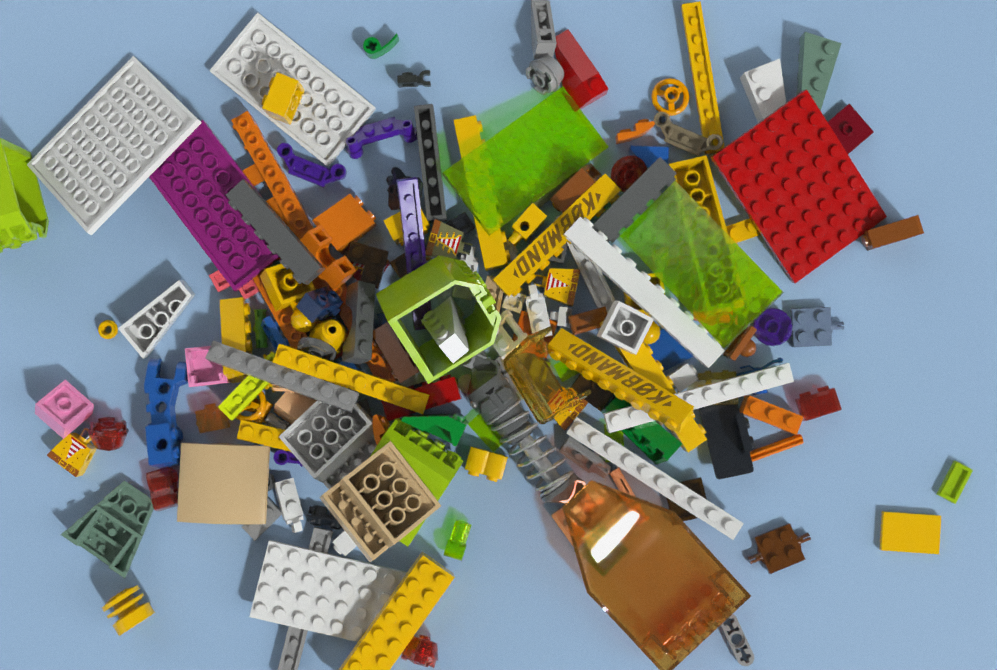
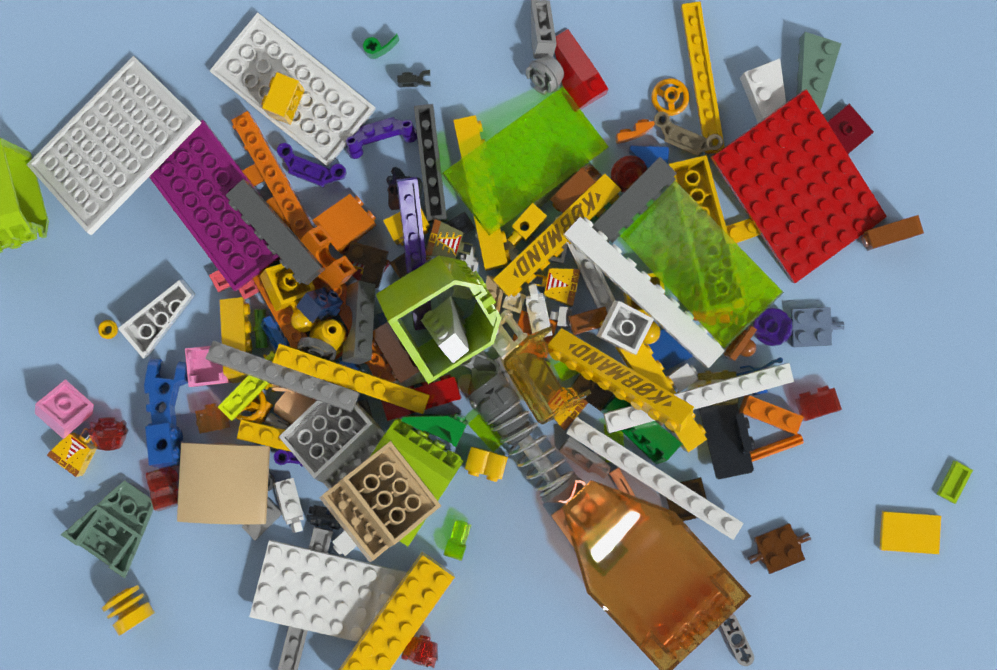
(380, 427): orange slope -> none

